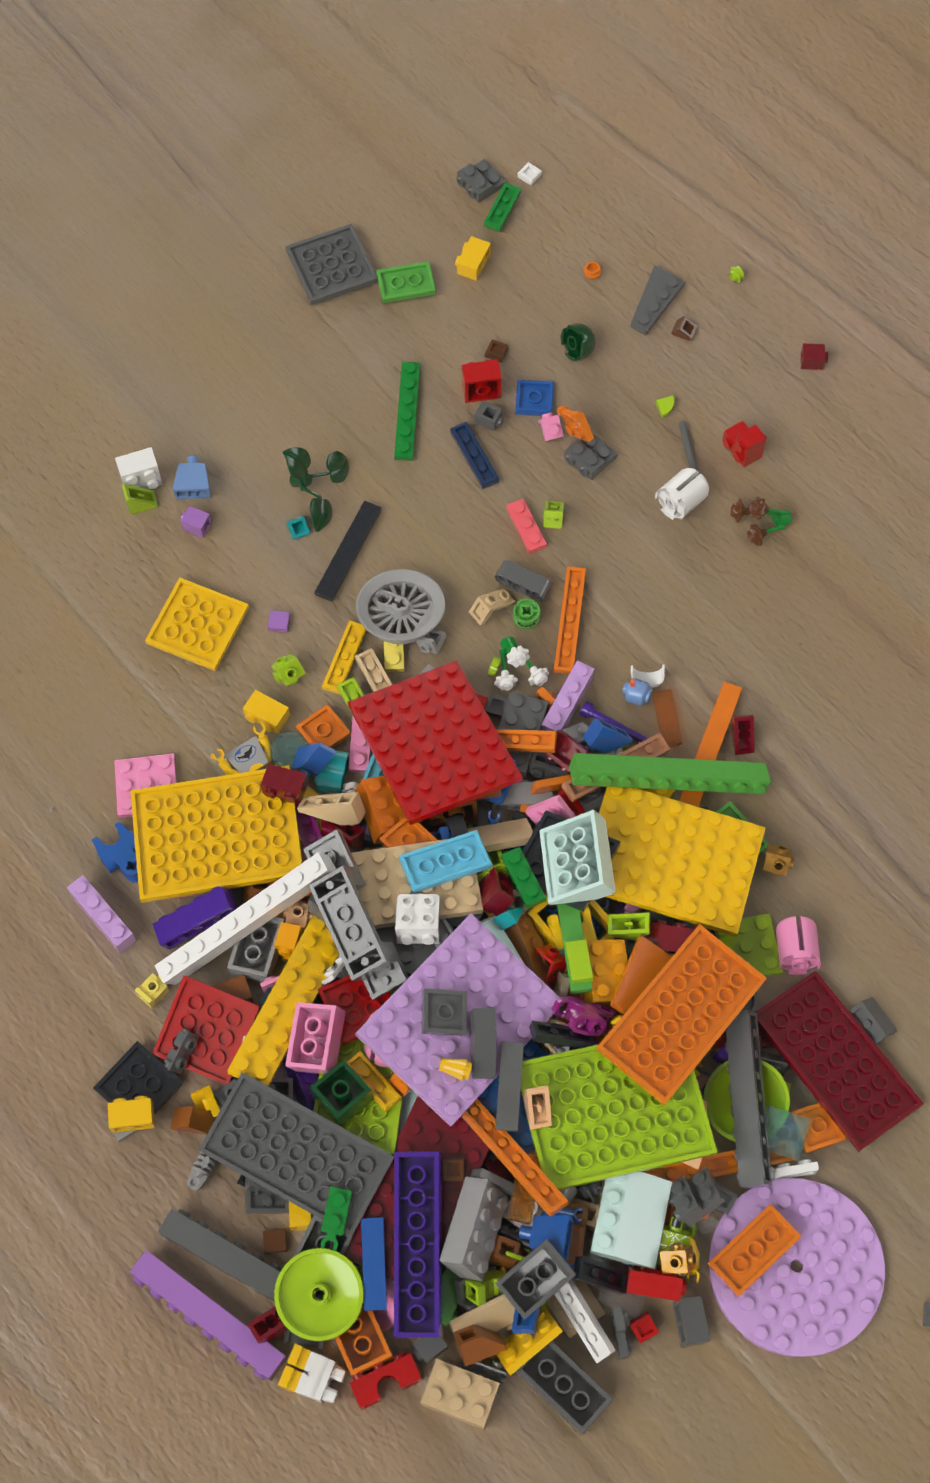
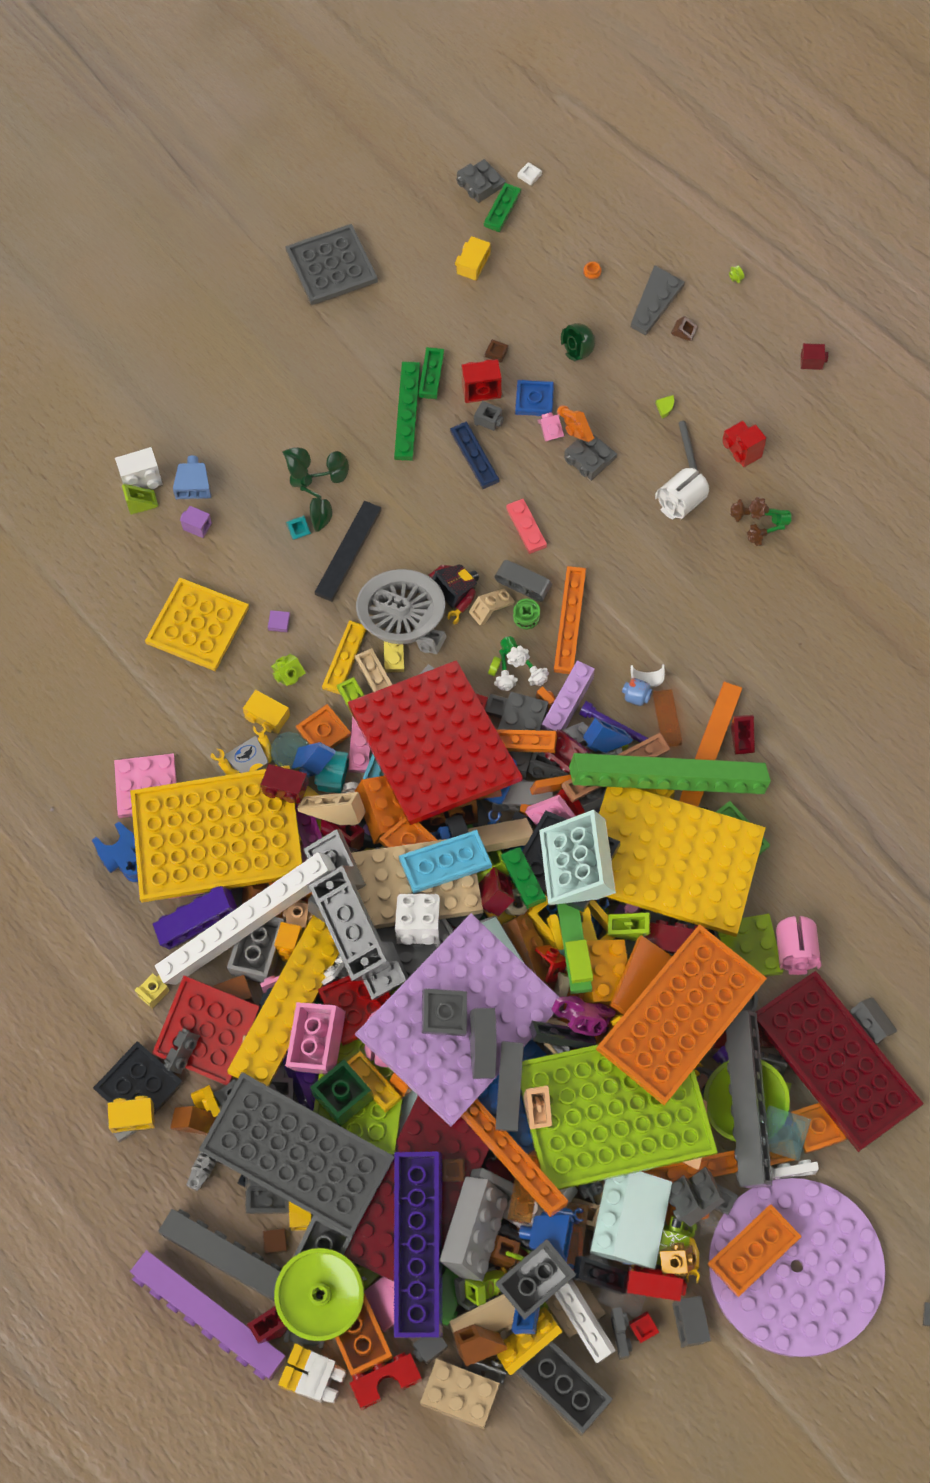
(101, 914): lavender brick -> none
(335, 1215): green plate -> none
(374, 1264): blue tile -> none
(405, 282): bright green plate -> none
(431, 373): none -> green plate
(456, 1067): yellow cone -> none
(457, 586): none -> torso
(508, 918): teal slope -> none
(553, 514): lime slope -> none
(778, 859): pearl gold brick -> none

